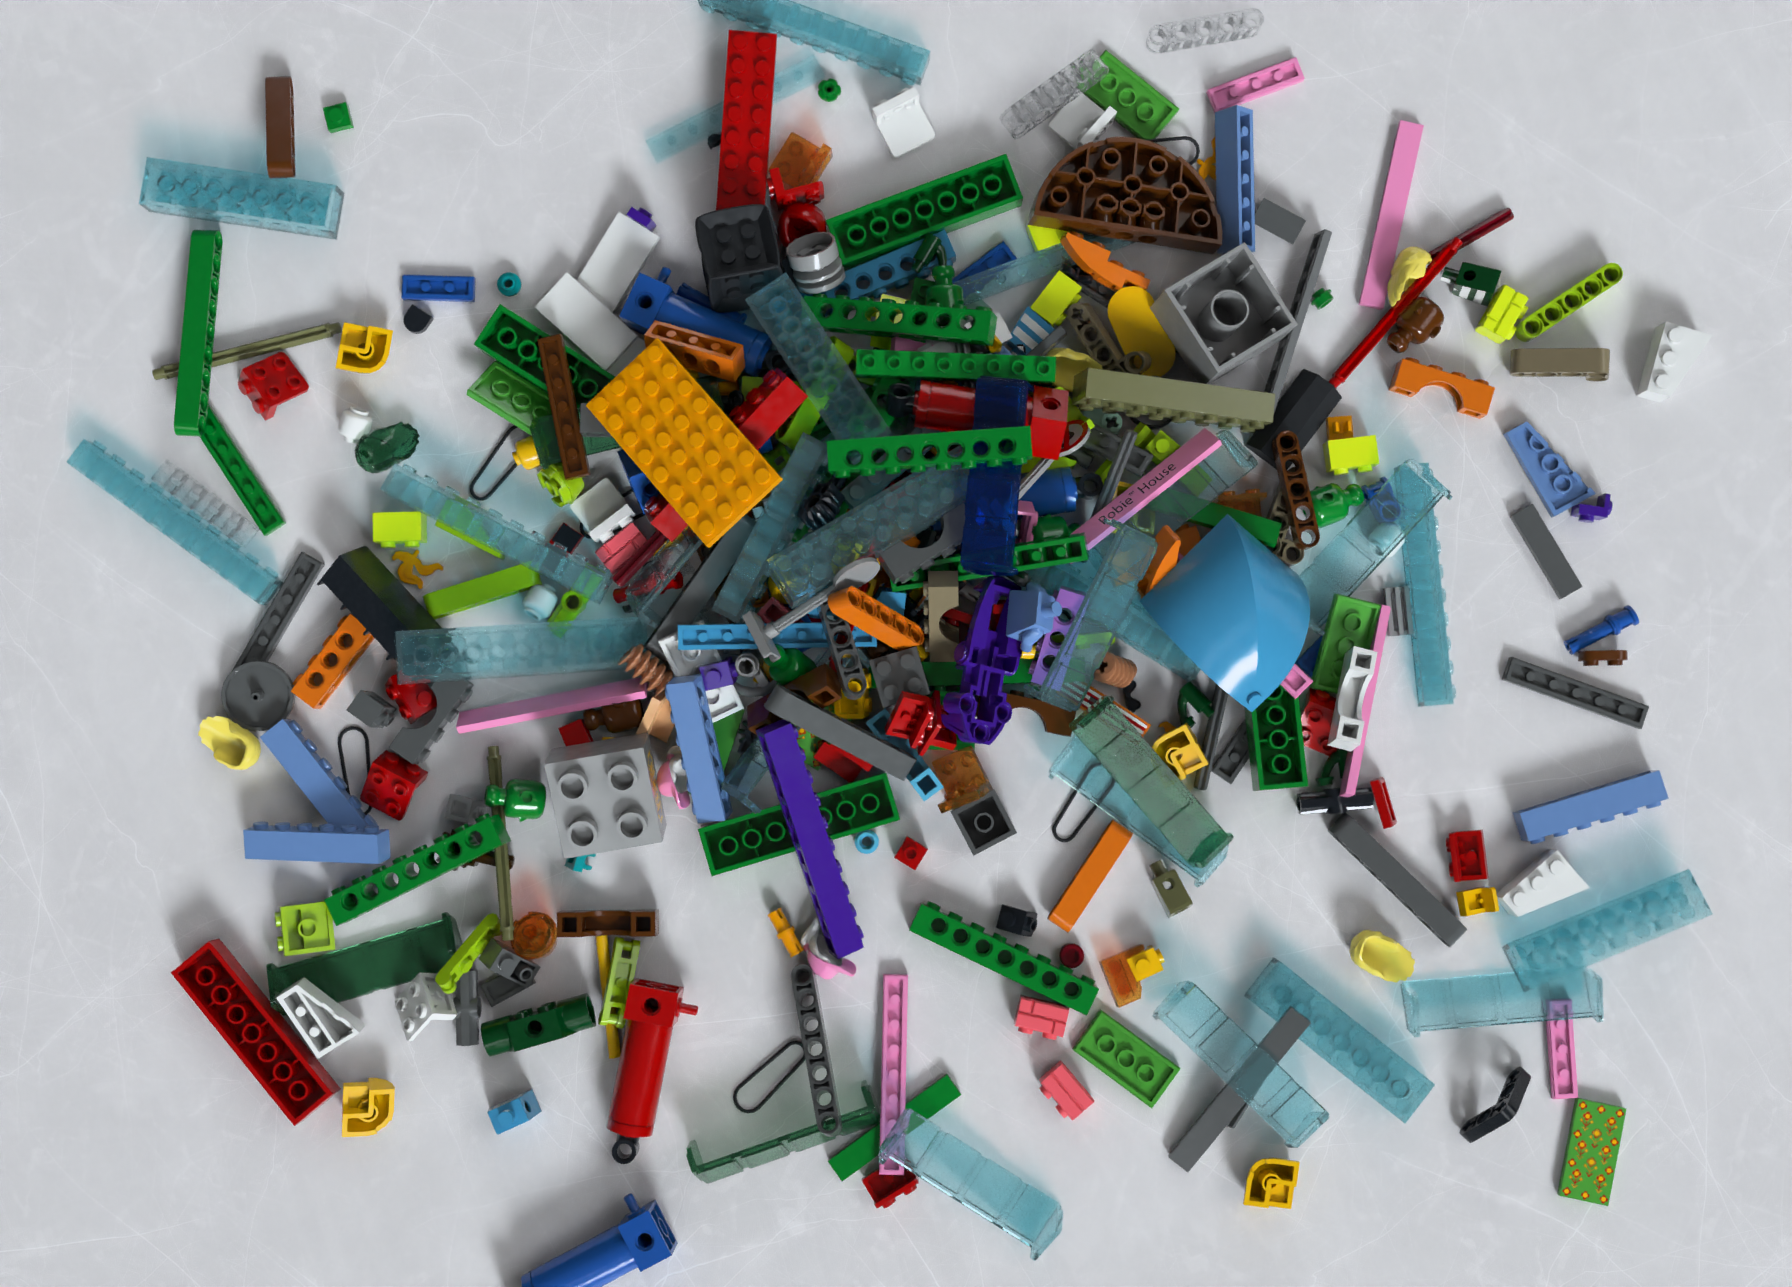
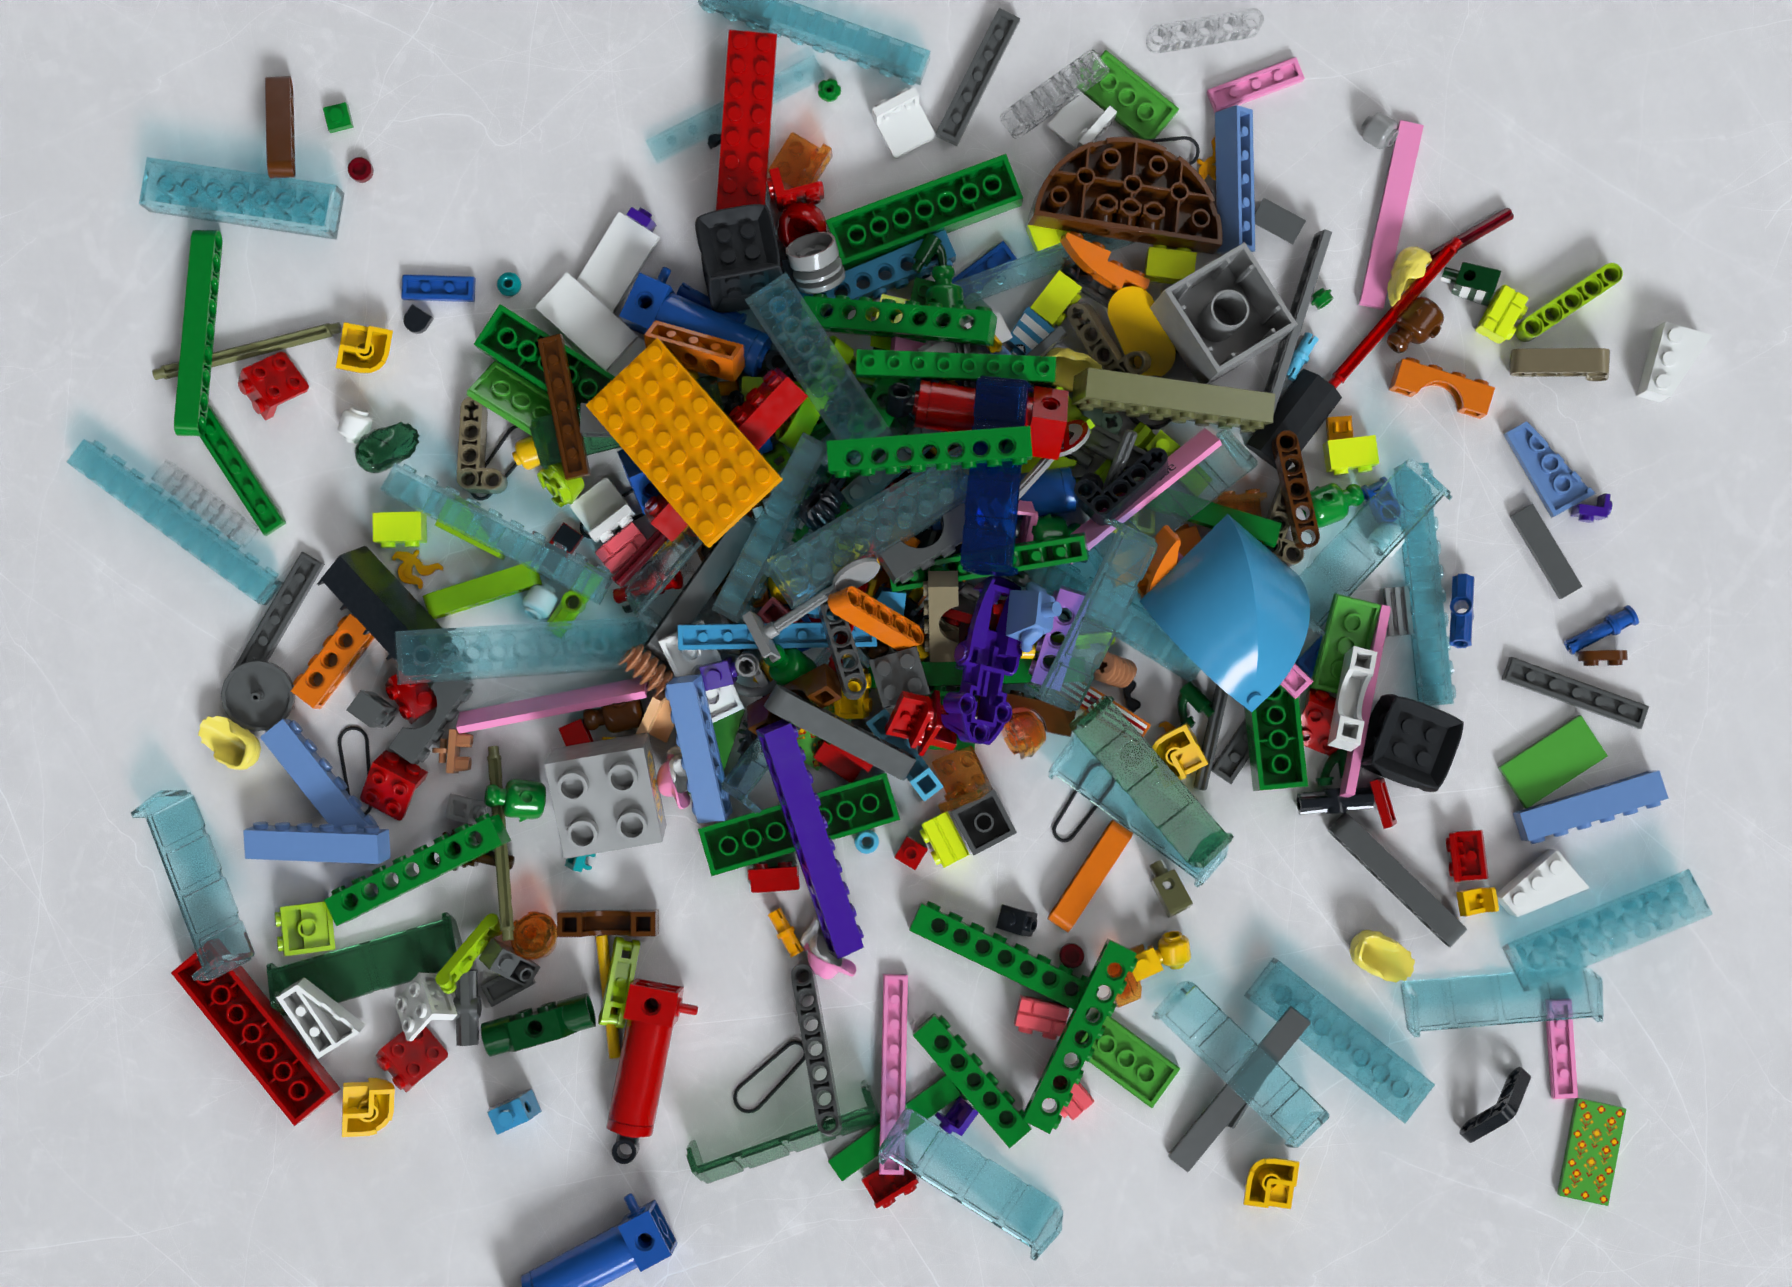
(197, 882): none -> clear light blue piece
(360, 170): none -> dark red tile
(411, 1060): none -> red bracket
(454, 761): none -> nougat hips
(478, 445): none -> dark tan beam
(774, 879): none -> red bracket
(944, 838): none -> neon yellow brick
(958, 1117): none -> dark purple bracket
(977, 77): none -> dark grey plate
(1008, 1131): none -> green brick
(1024, 734): none -> clear orange cone
(1050, 1119): none -> green brick
(1150, 466): none -> black beam
(1168, 265): none -> neon yellow brick
(1174, 949): none -> yellow head
(1301, 355): none -> medium azure pin
(1379, 130): none -> light grey head
(1411, 742): none -> black piece
(1461, 623): none -> blue piece
(1552, 761): none -> bright green tile

